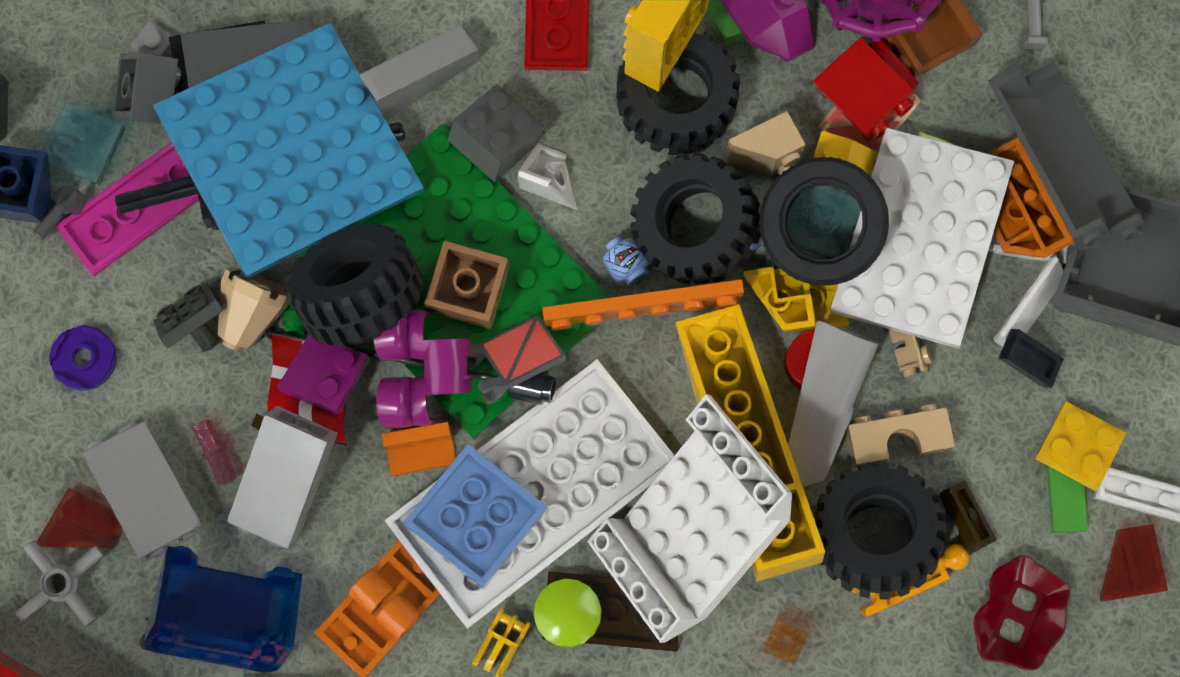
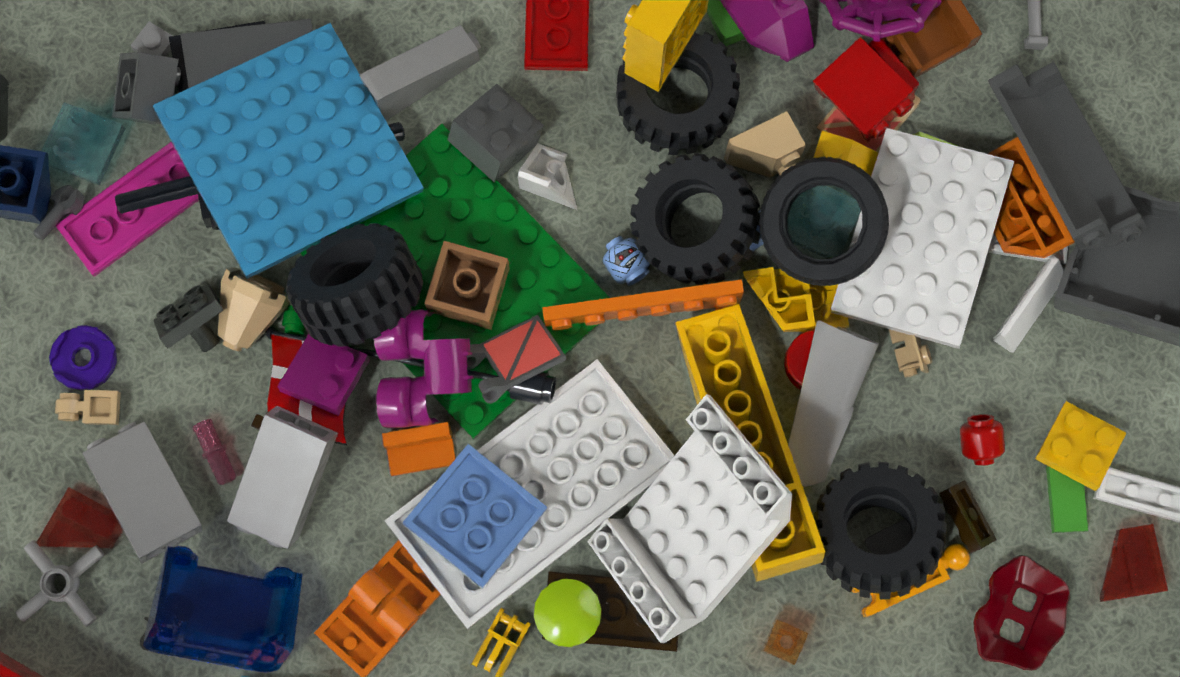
(98, 407): none -> tan plate
(927, 429): tan arch -> none
(982, 439): none -> red head
(1031, 358): black tile -> none

